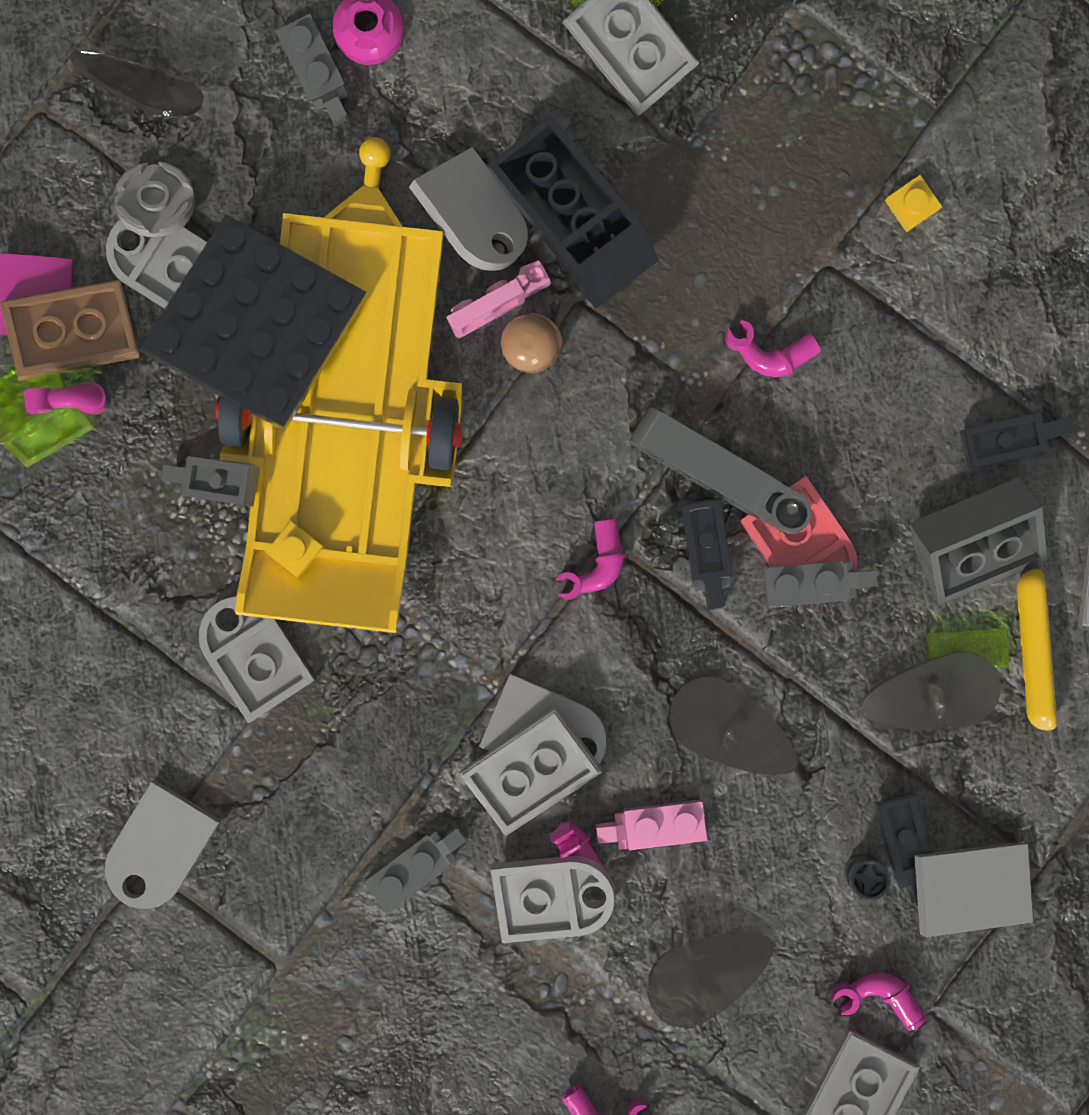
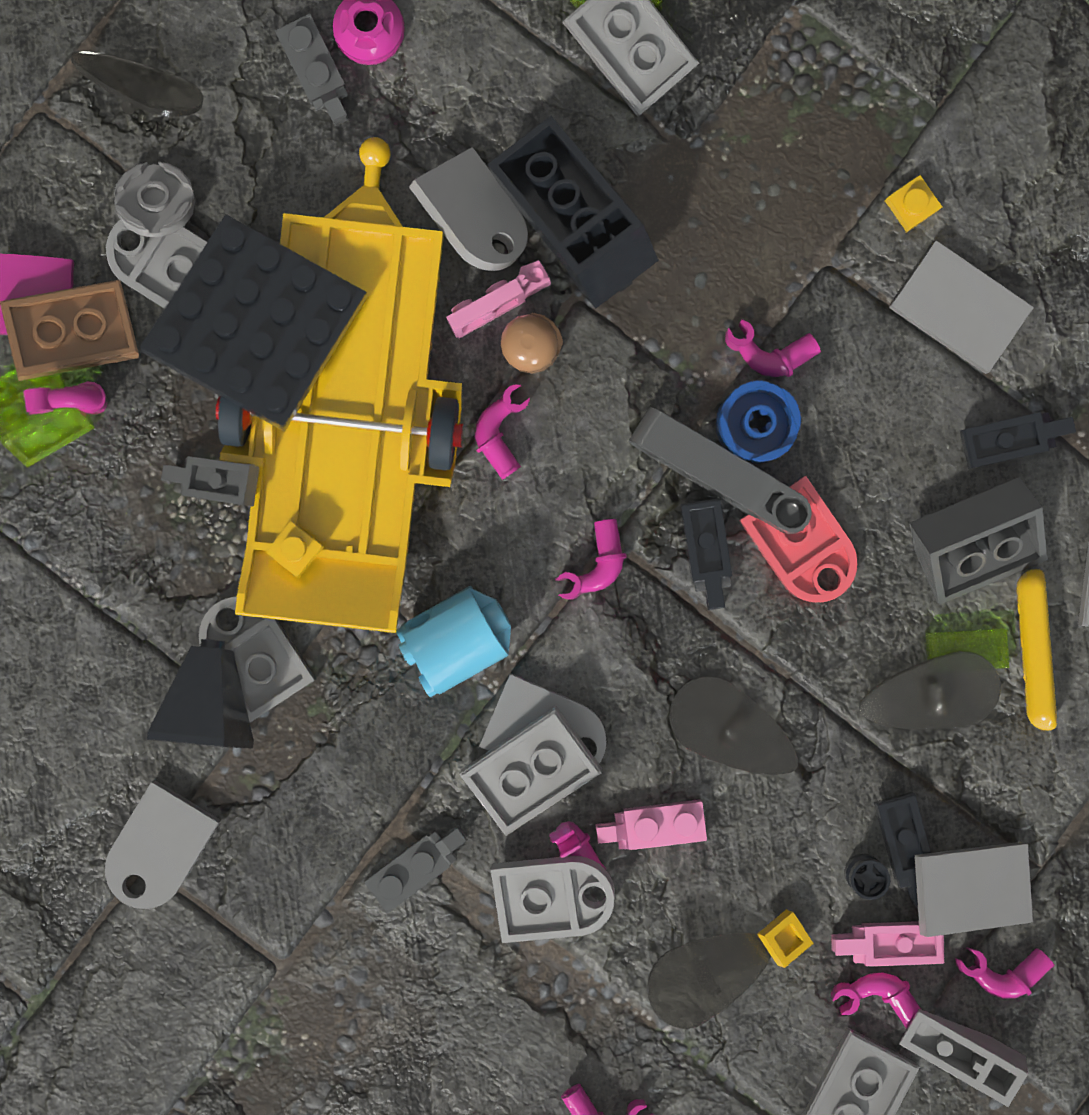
(205, 701): none -> black slope
(455, 639): none -> medium azure cylinder
(489, 436): none -> dark pink piece
(766, 401): none -> blue brick
(785, 938): none -> yellow plate
(814, 583): dark grey hinge -> none
(889, 944): none -> bright pink hinge
(961, 307): none -> light grey tile
(967, 1055): none -> light grey slope
(1014, 982): none -> dark pink piece

